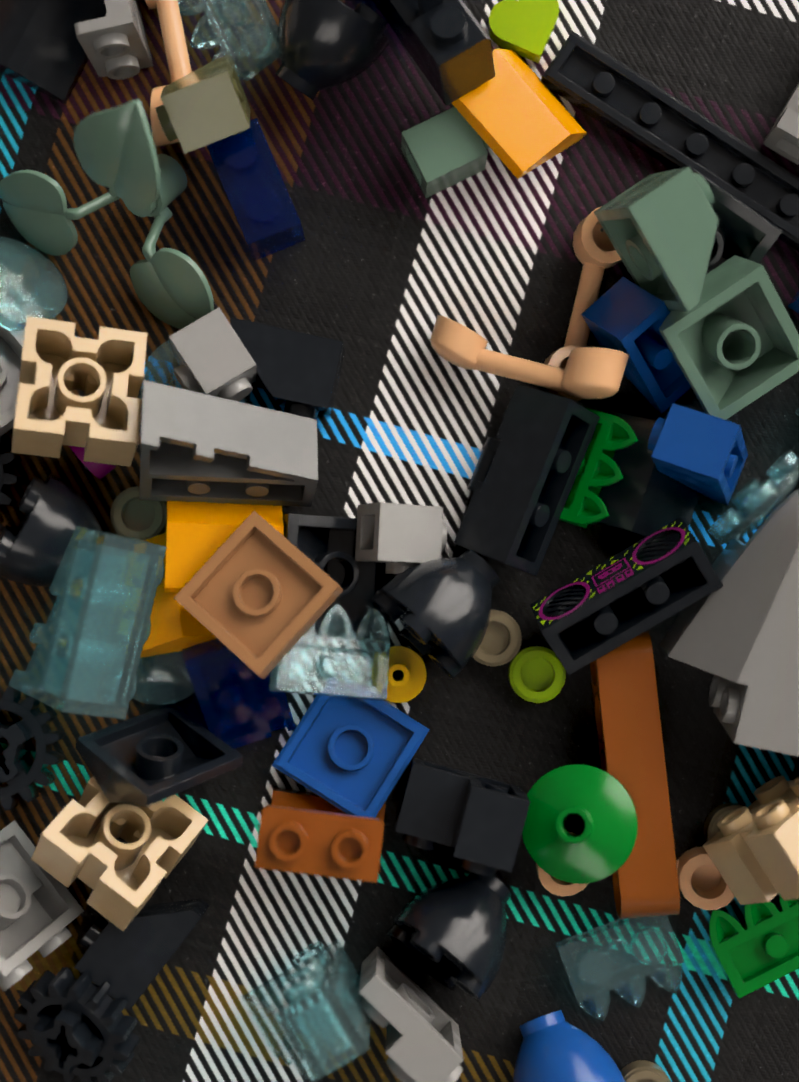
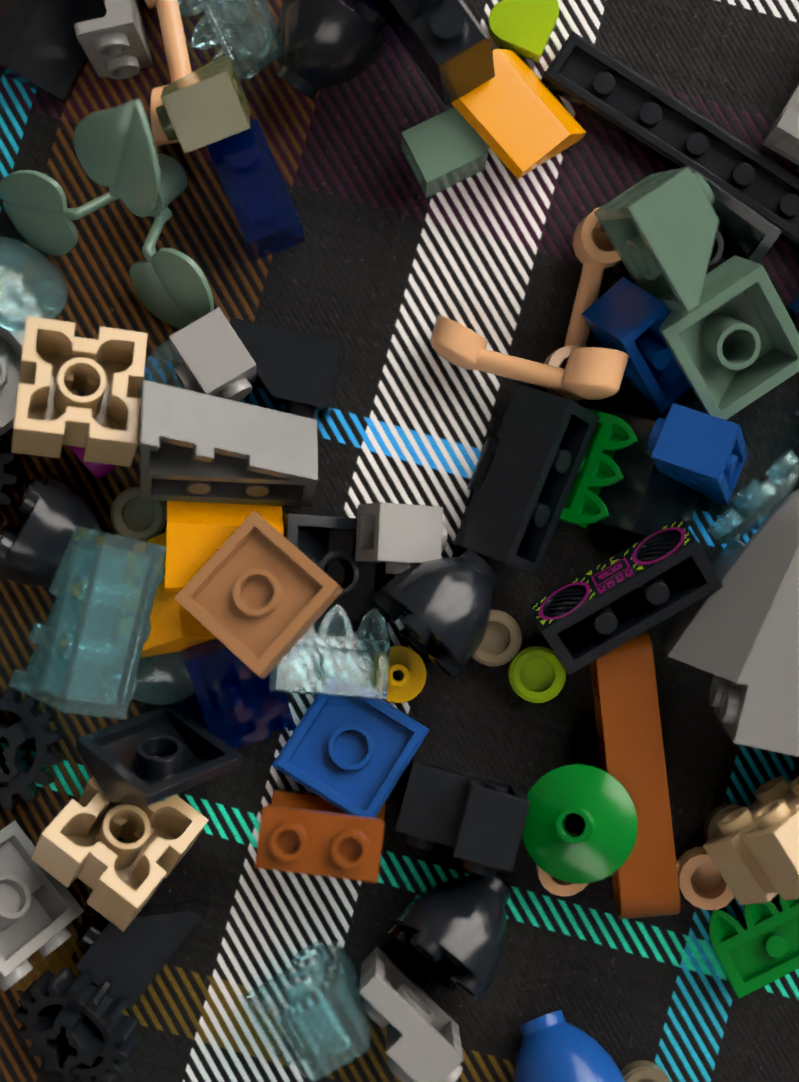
(620, 959): clear light blue plate -> none

